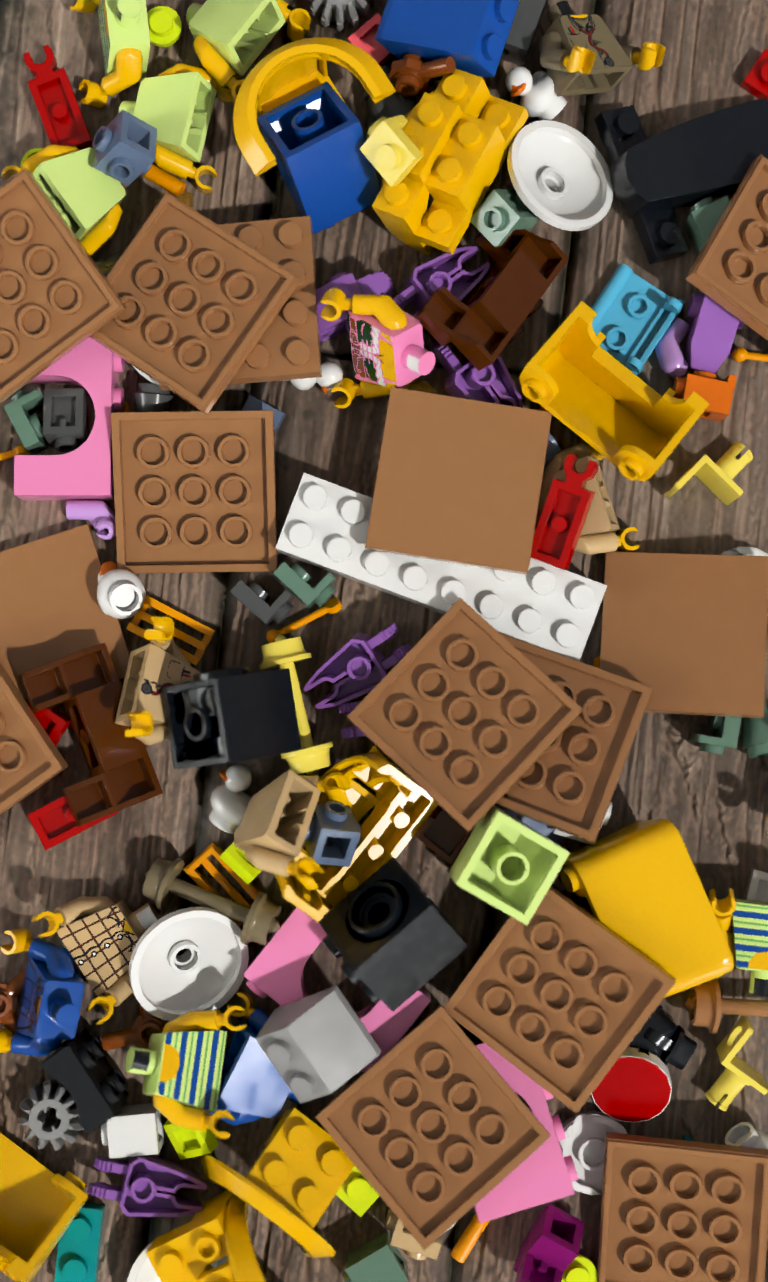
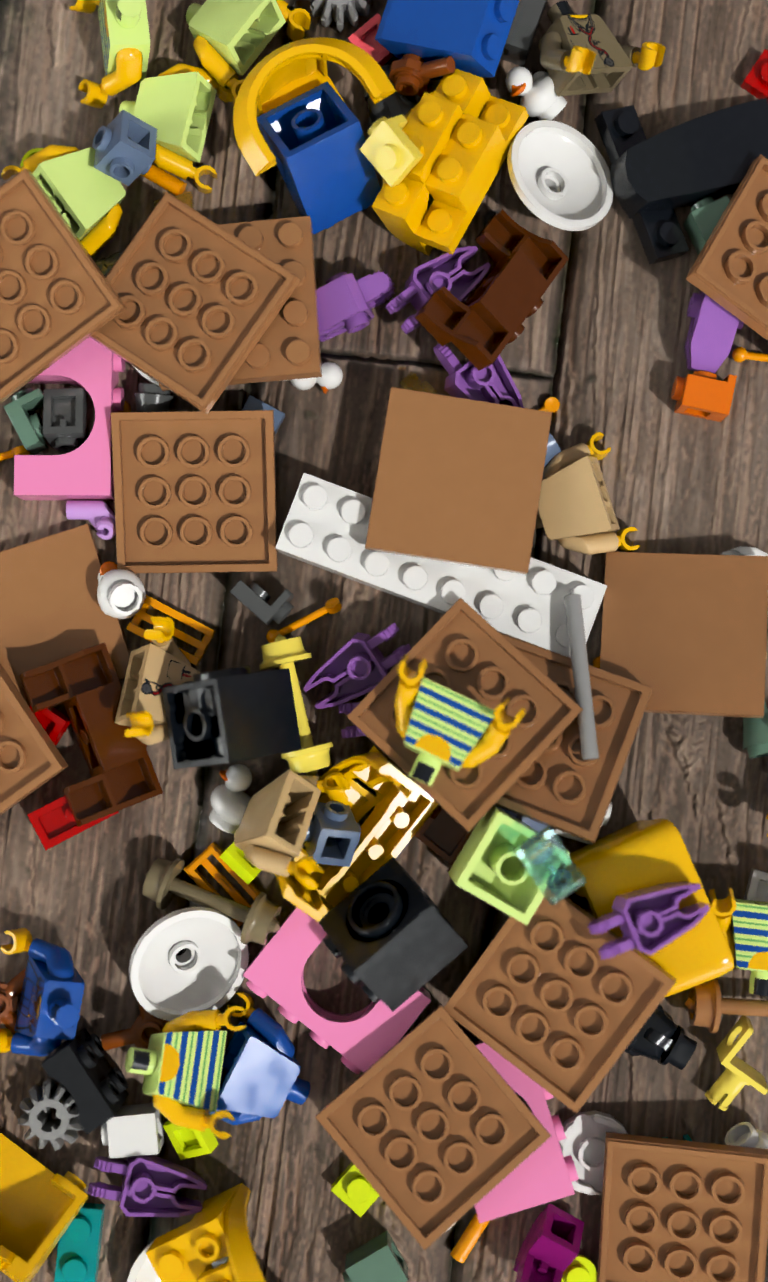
(57, 103): red plate -> none
(101, 942): tan torso -> none
(164, 26): neon yellow plate -> none
(290, 1179): yellow piece -> none
(298, 582): sand green bracket -> none
(317, 1043): light grey slope -> none
(383, 343): torso -> none
(402, 1239): tan bracket -> none
(446, 725): none -> torso
(501, 215): sand green bracket -> none
(549, 865): none -> clear light blue bracket
(563, 515): red plate -> none
(581, 676): none -> light grey bar
(607, 400): yellow windscreen -> none
(633, 317): medium azure piece -> none
(634, 1087): red tile -> none
(649, 918): none -> medium lavender hinge
(669, 350): lavender arm -> none
(718, 475): light yellow bracket -> none
(725, 734): sand green bracket -> none

